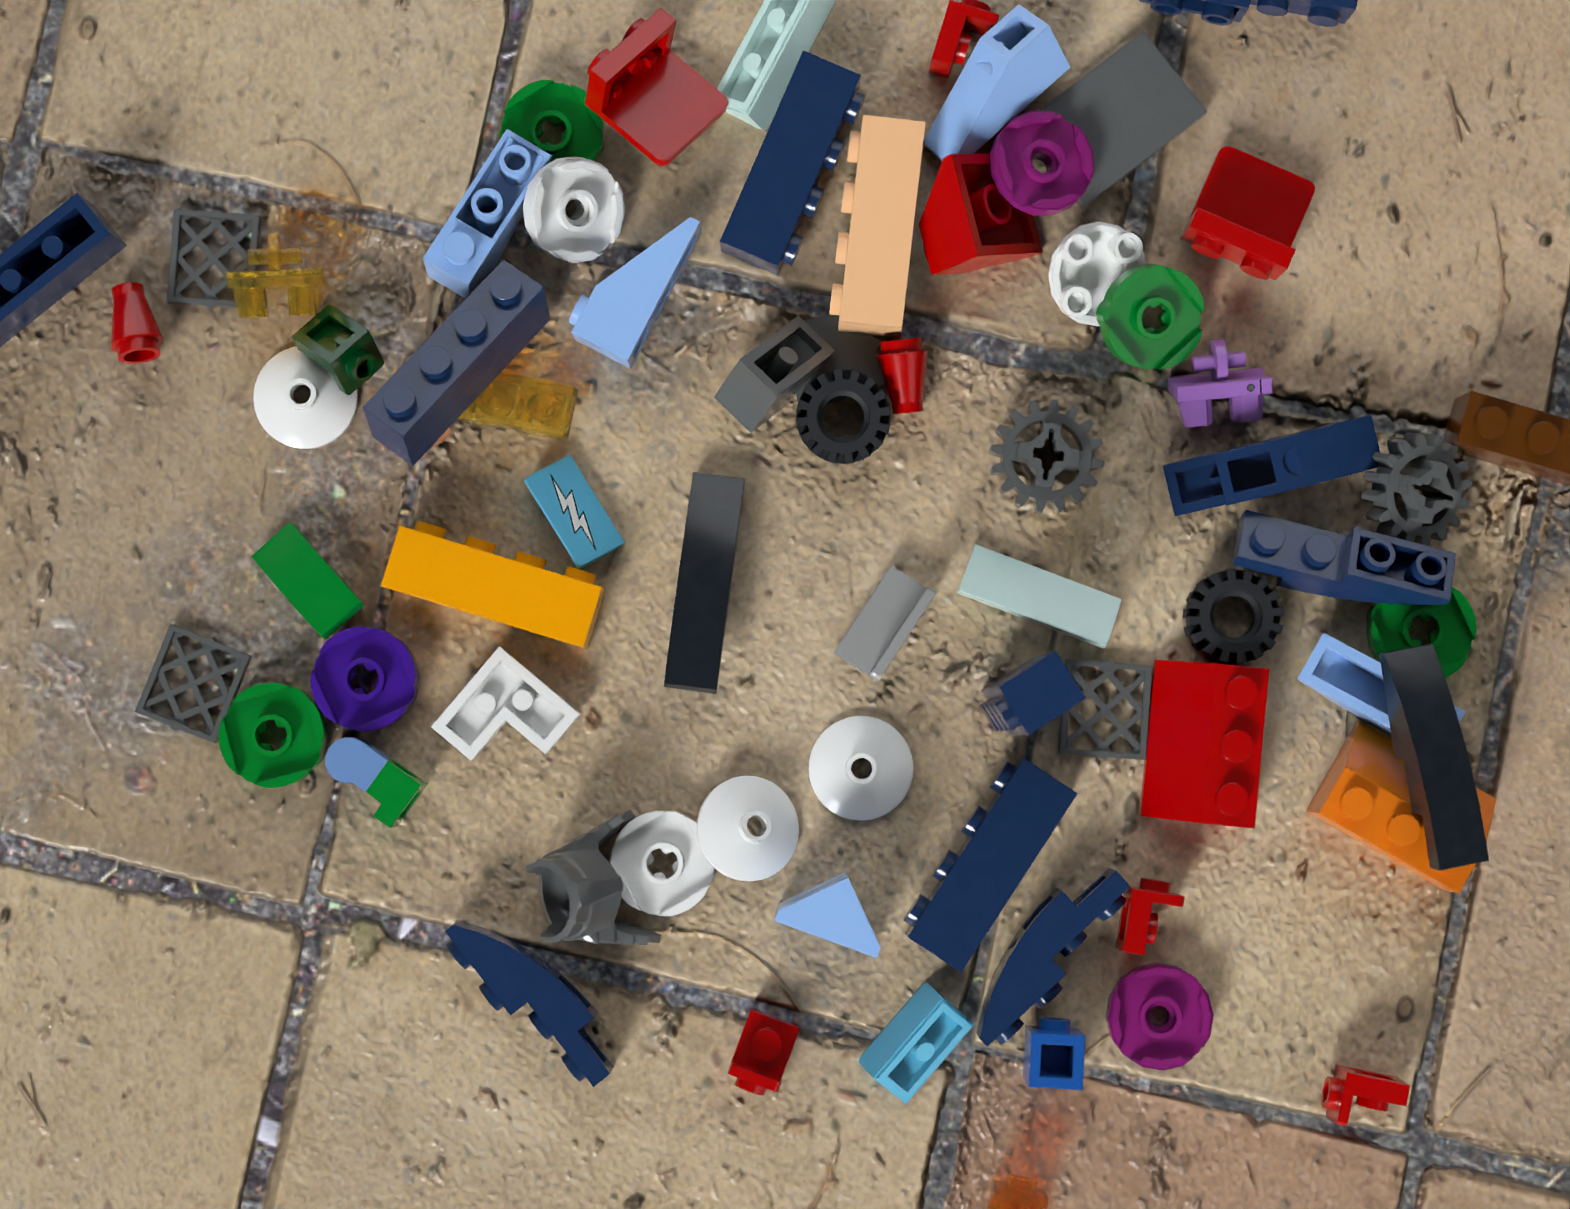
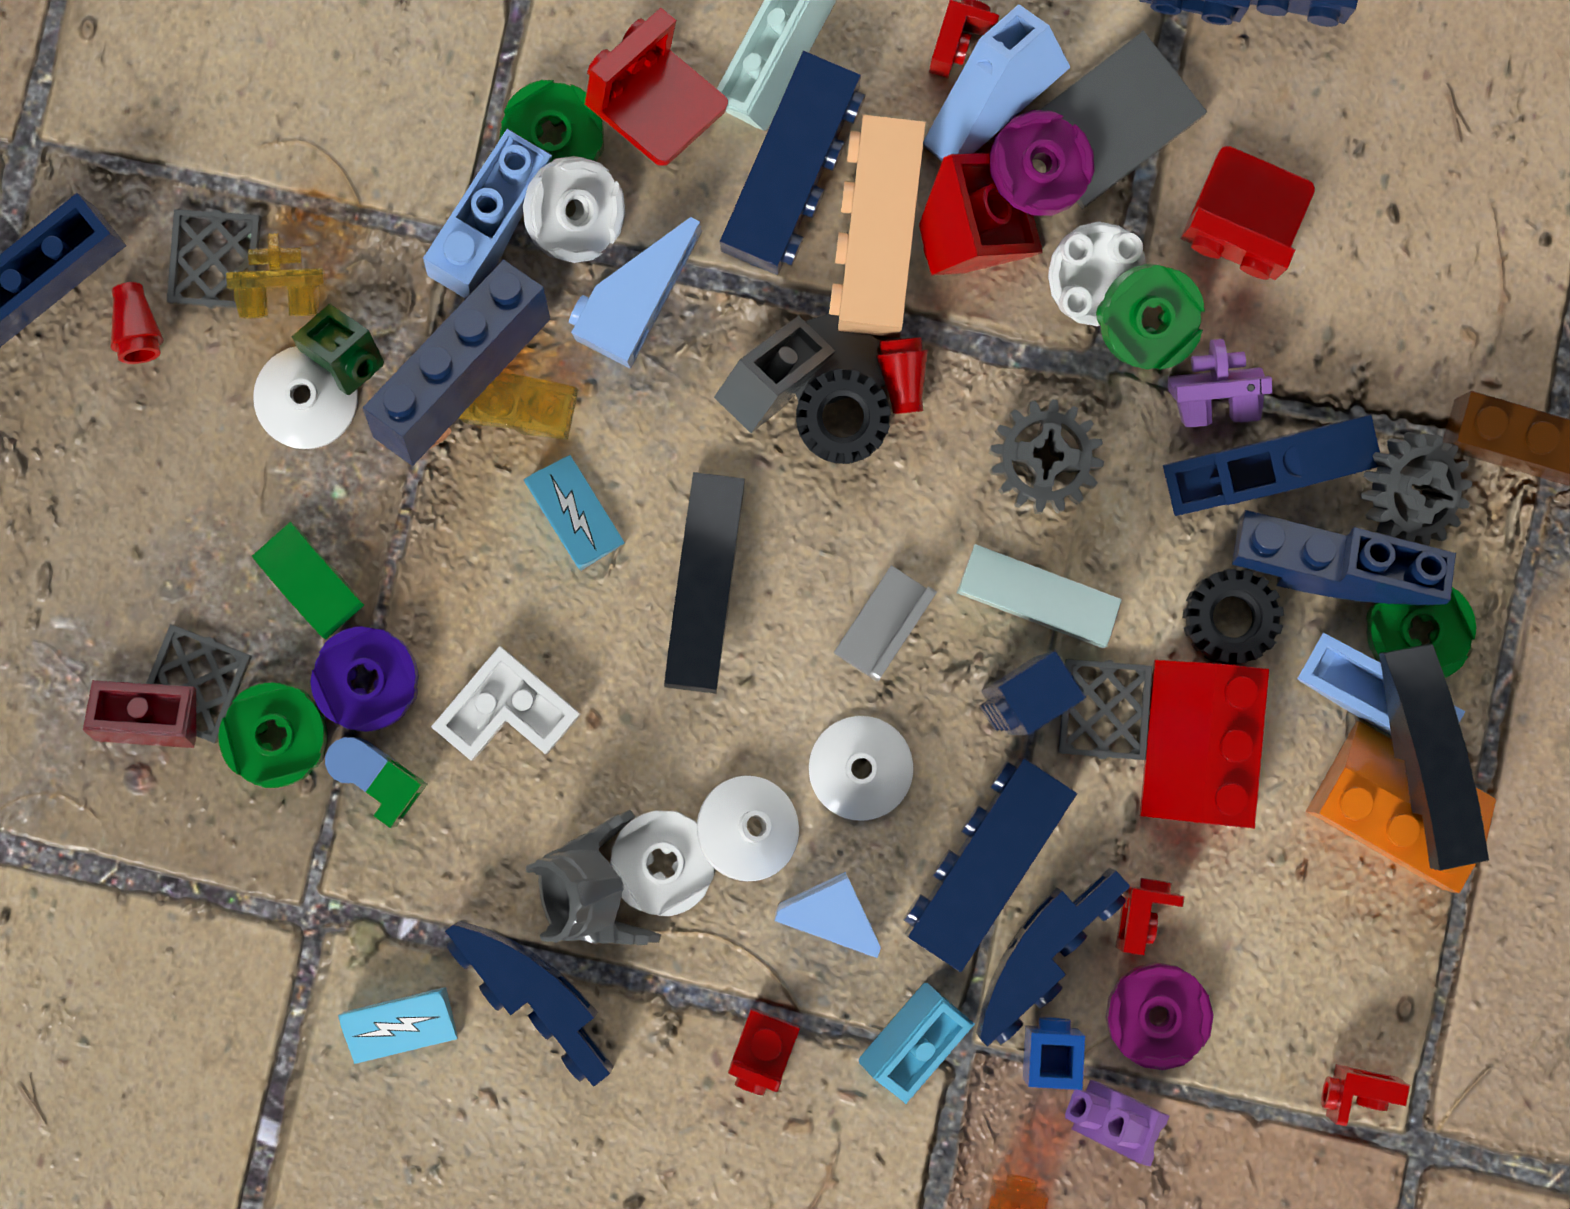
(141, 714): none -> dark red slope
(398, 1025): none -> medium azure slope
(494, 586): light orange brick -> none
(1116, 1121): none -> medium lavender hips

